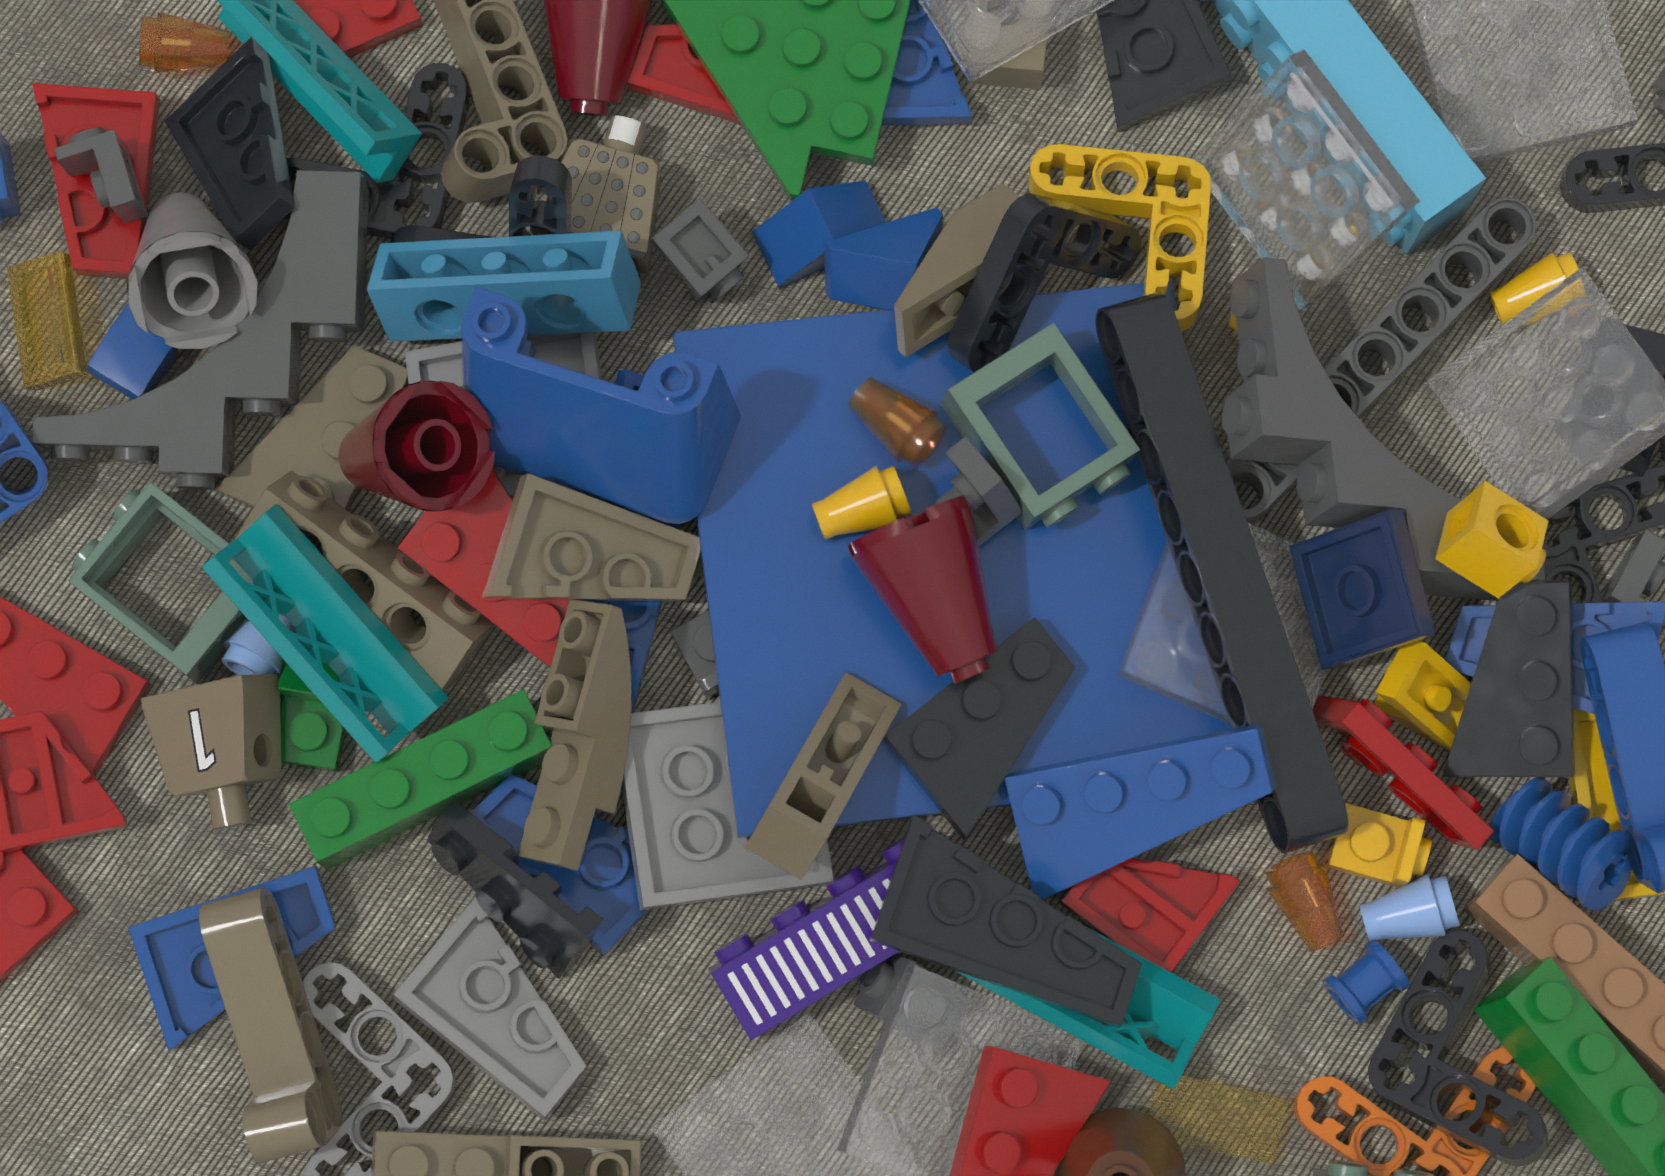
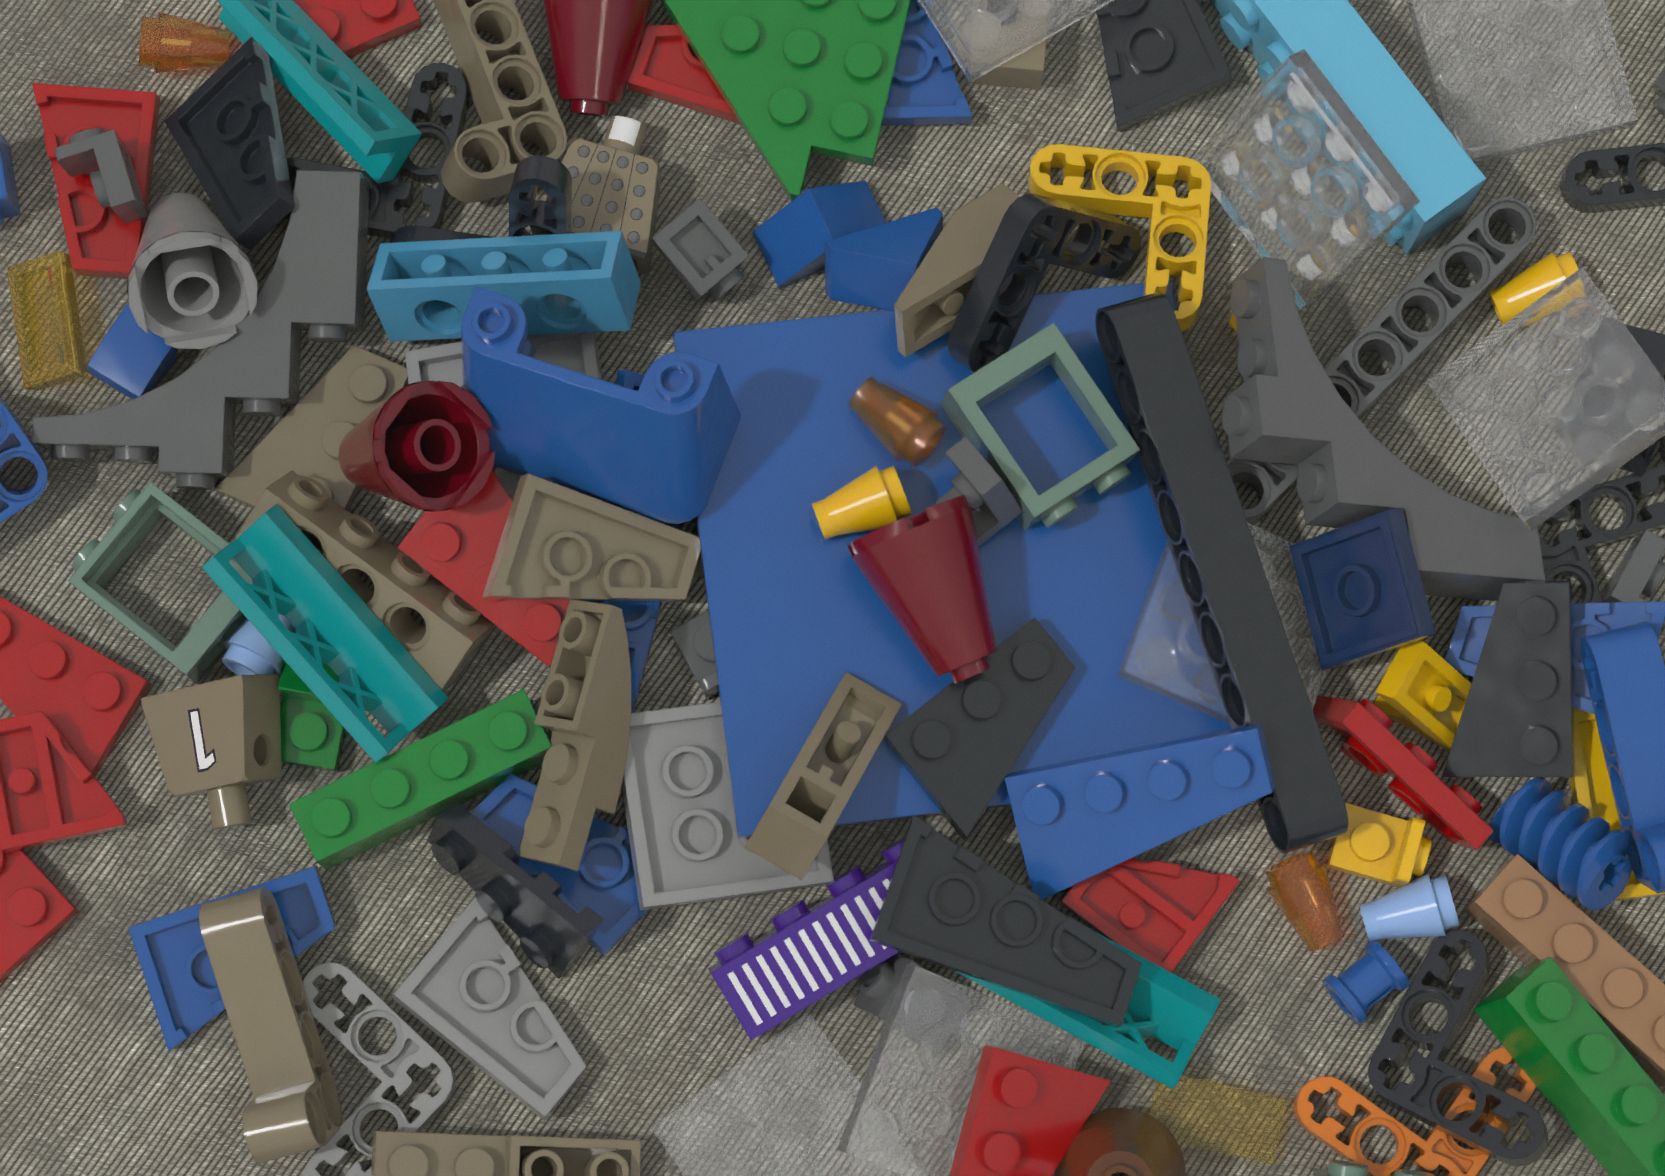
(1493, 540): yellow brick -> none

